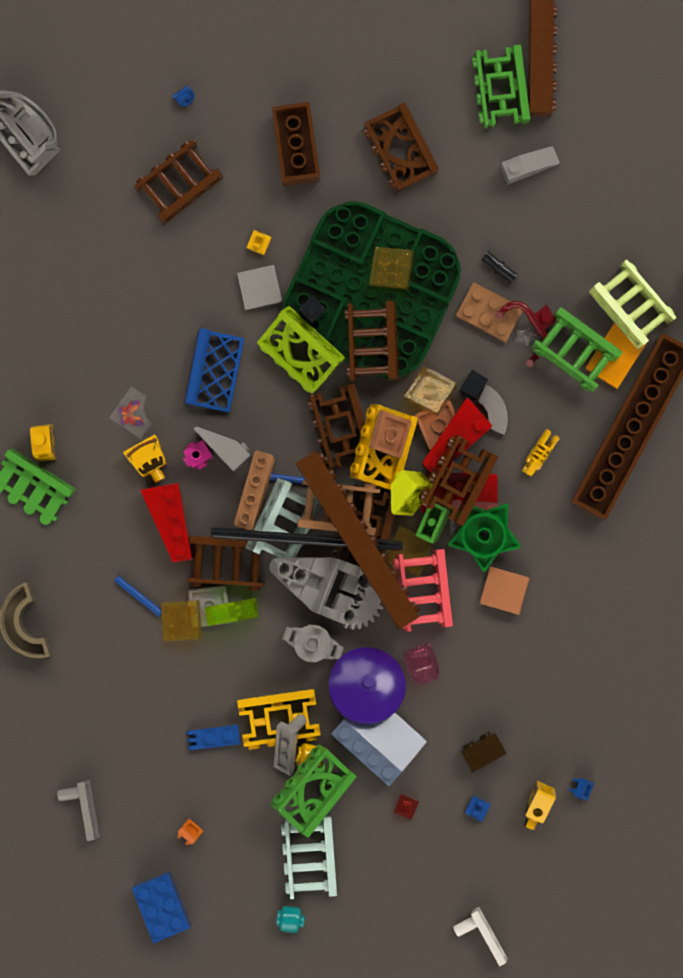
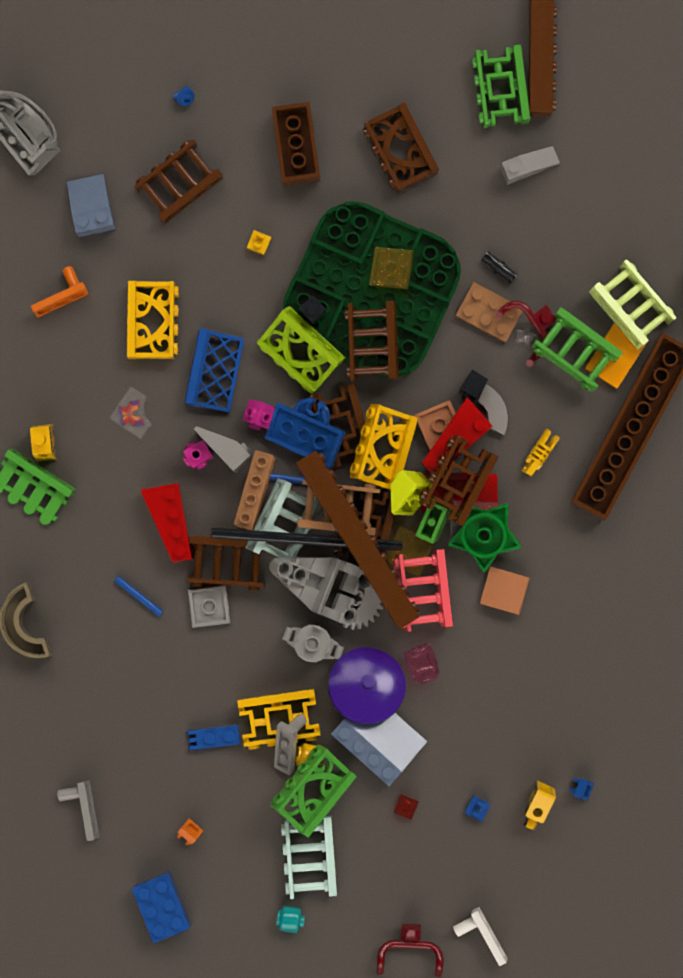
(74, 292): none -> orange piece
(90, 205): none -> sand blue slope
(136, 298): none -> yellow fence
(148, 458): yellow torso -> none
(181, 620): clear yellow plate -> none
(231, 612): clear neon green brick -> none
(258, 414): none -> dark pink brick
(259, 287): light grey tile -> none
(305, 431): none -> blue plate
(390, 434): nougat plate -> none
(410, 939): none -> dark red piece
(430, 391): clear yellow plate -> none
(483, 751): dark brown brick -> none

